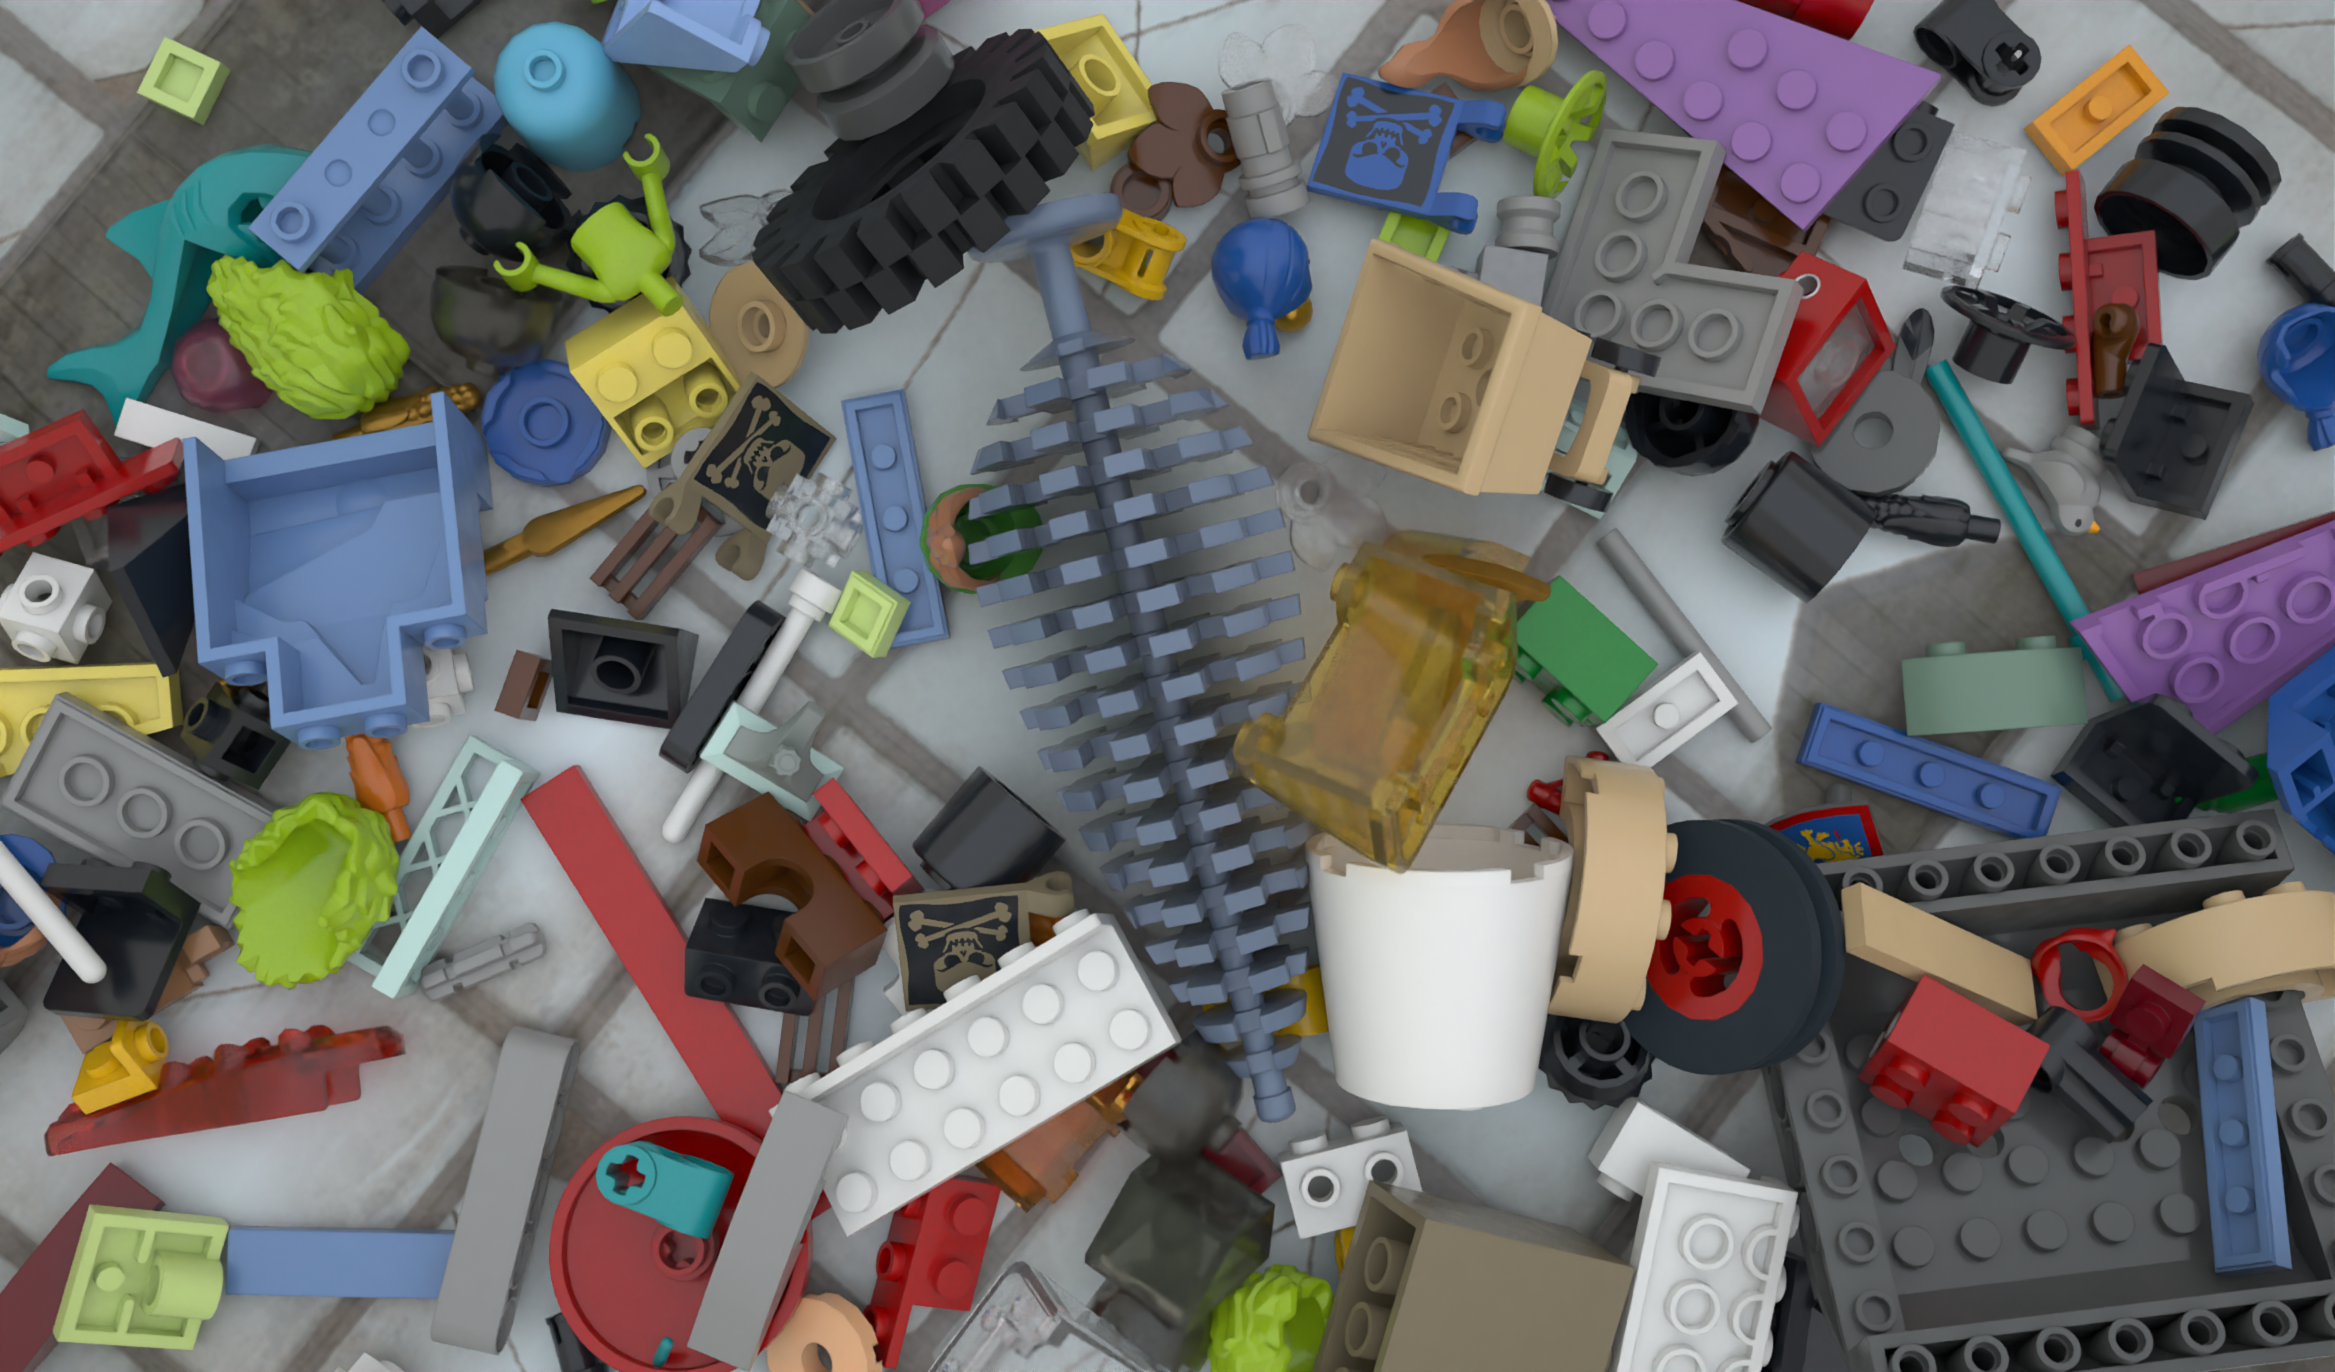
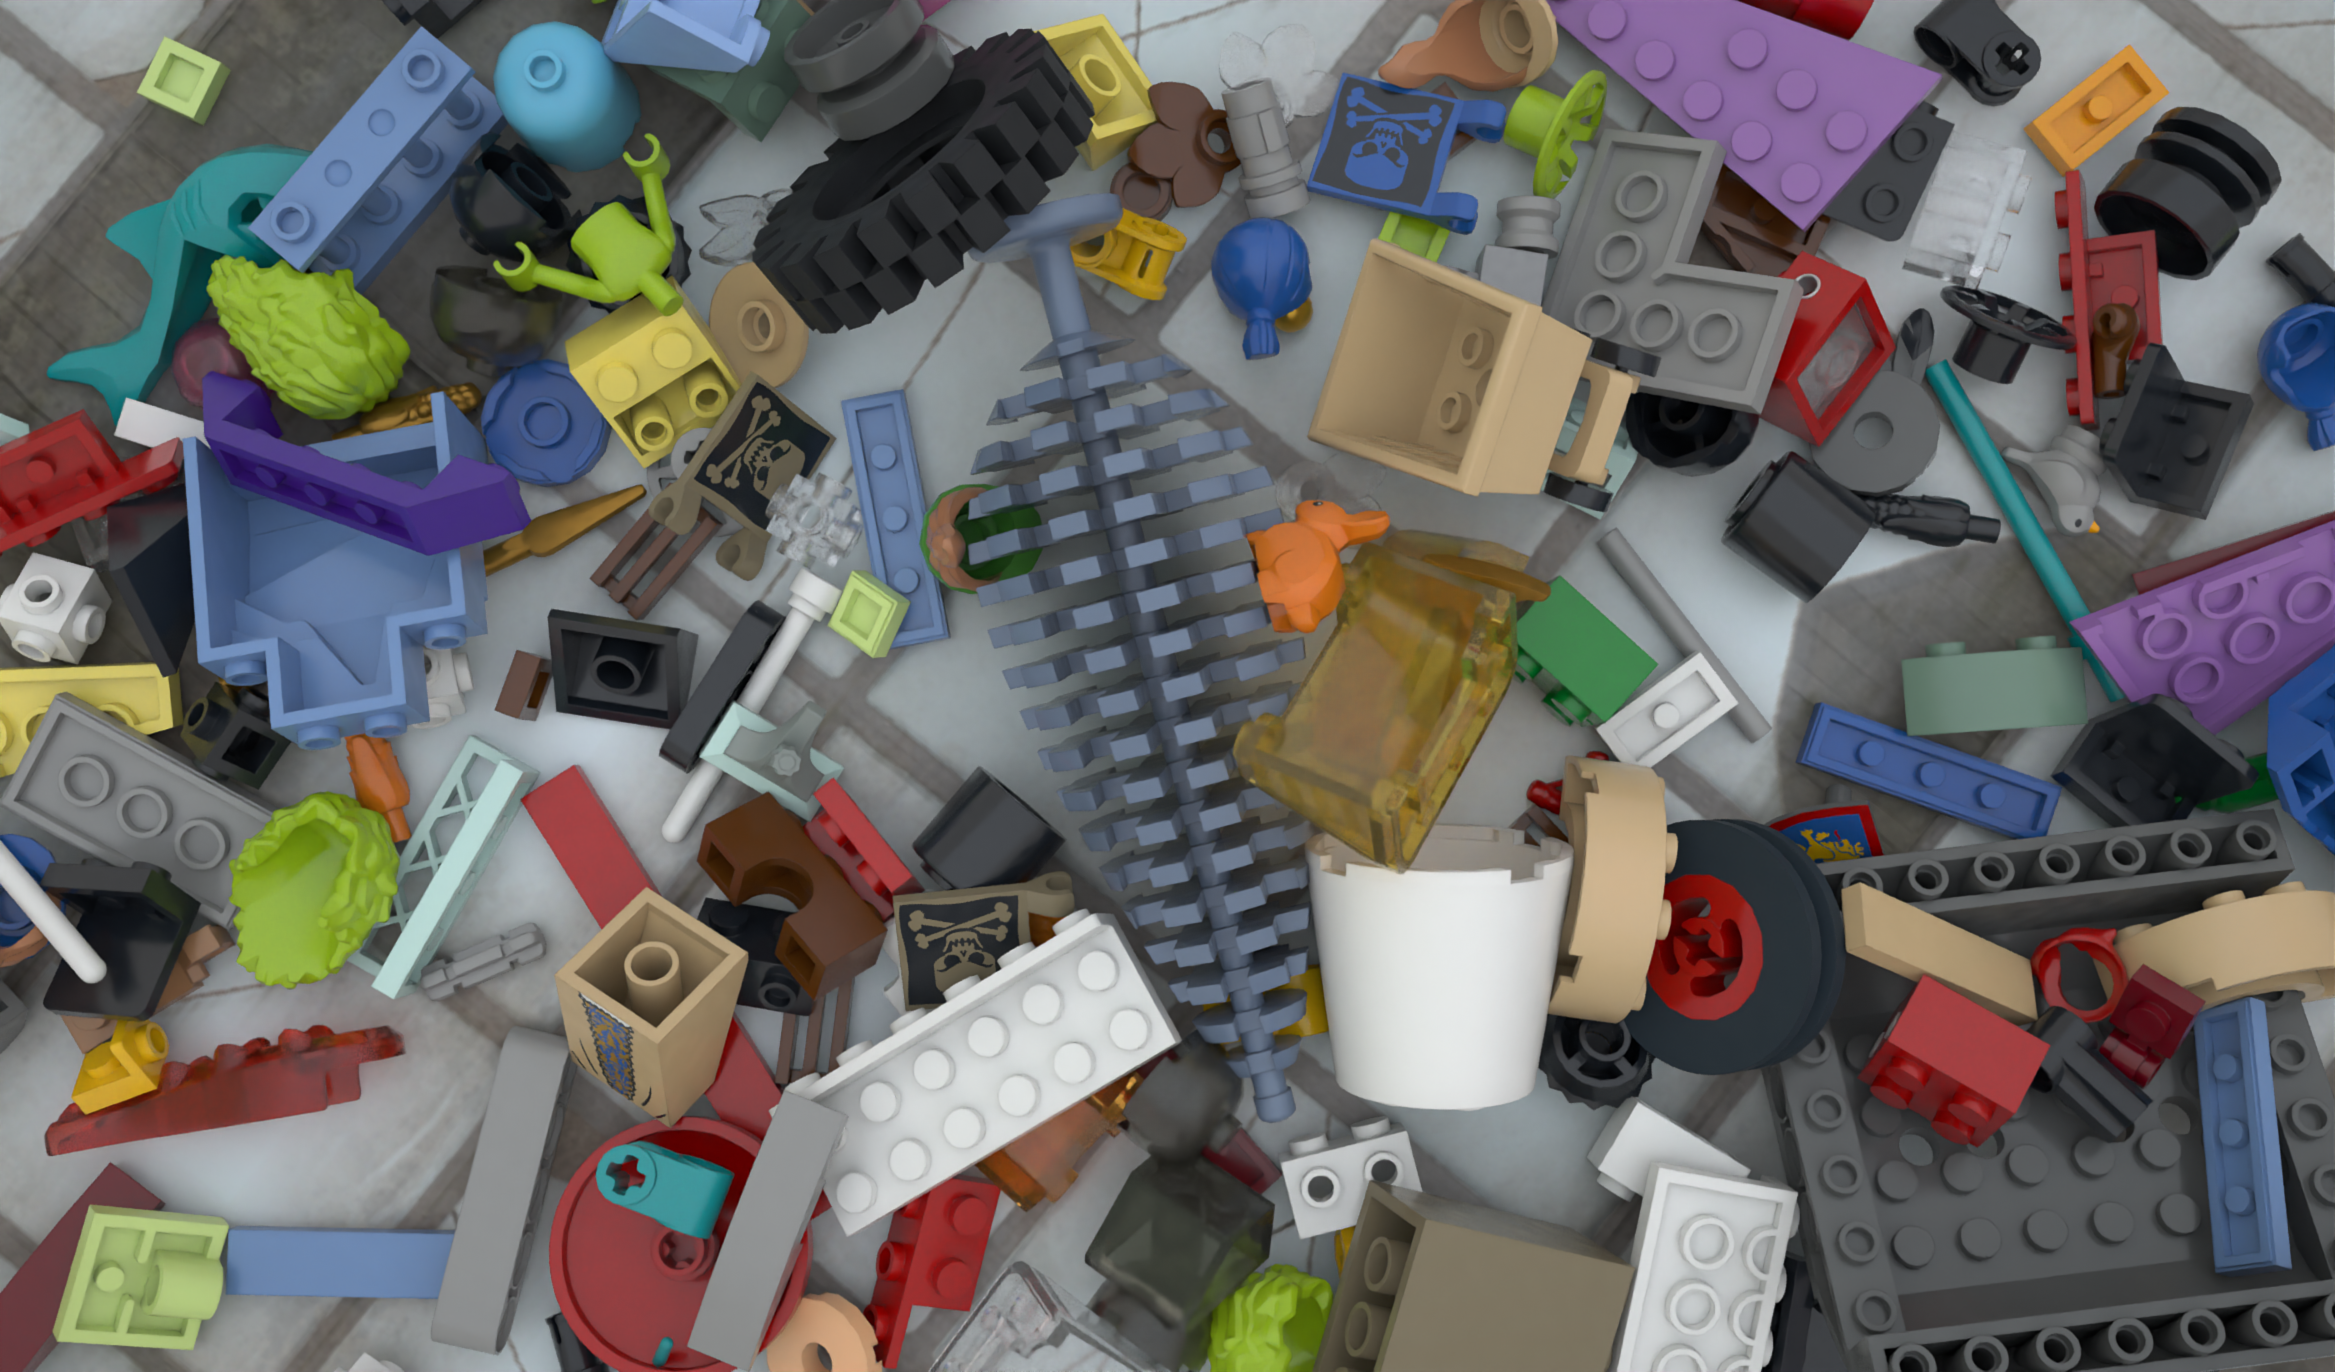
(454, 510): none -> dark purple slope
(652, 1004): none -> tan slope
(1302, 563): none -> orange animal

